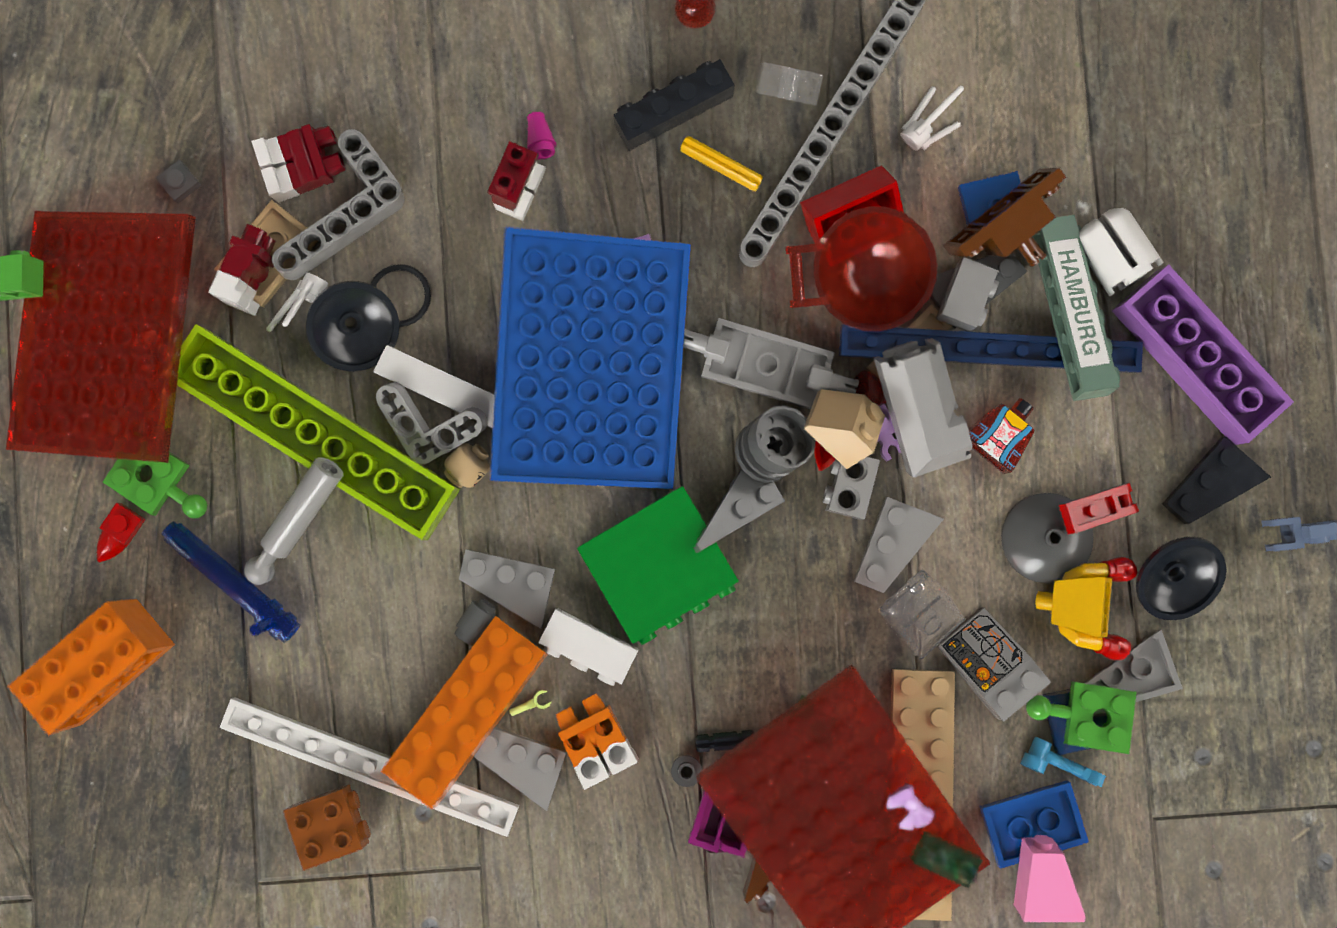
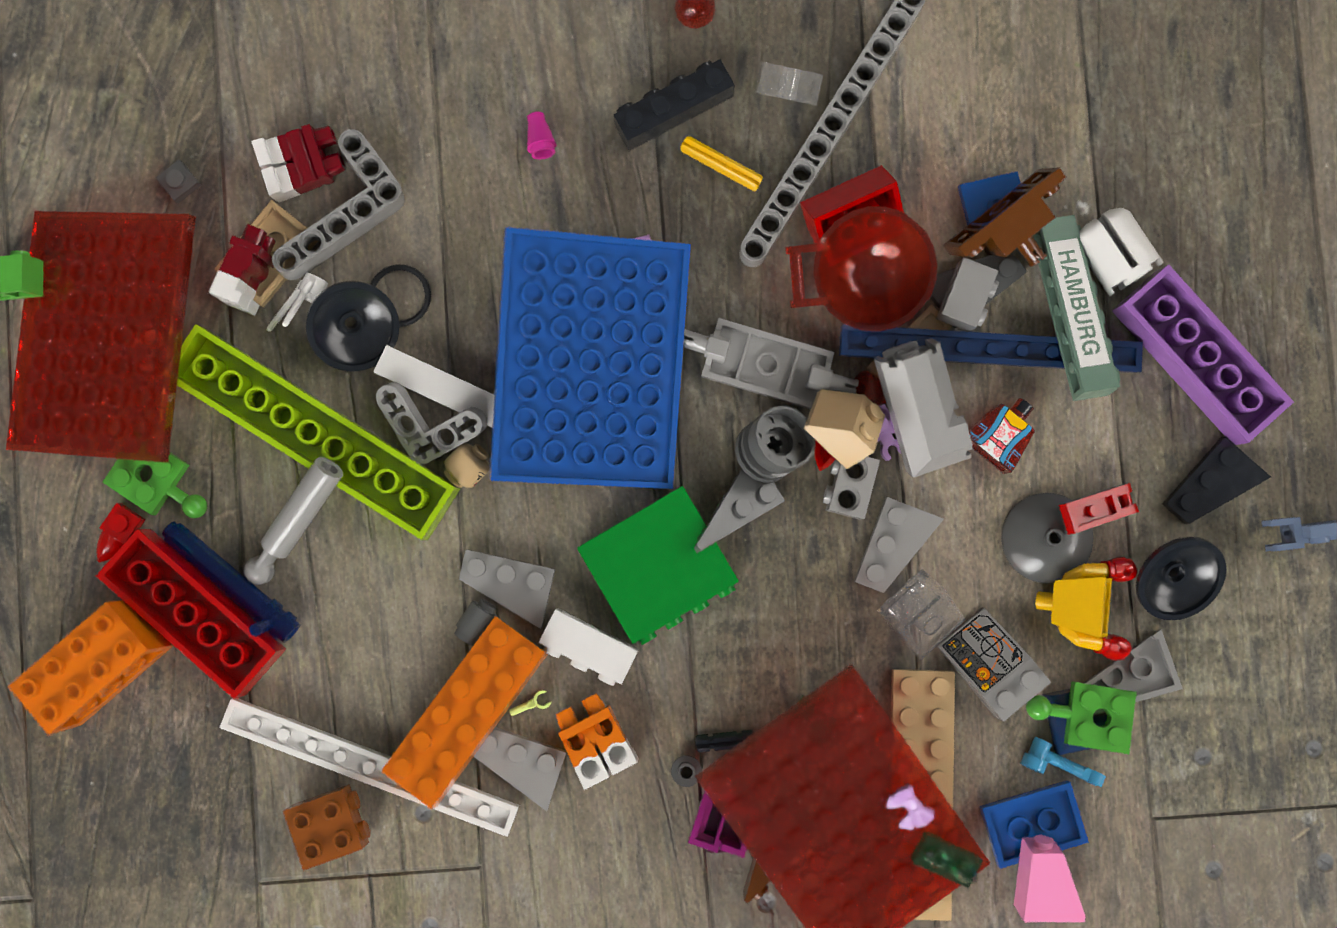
(190, 612): none -> red brick
(515, 174): dark red hips -> none
(917, 133): white plant -> none

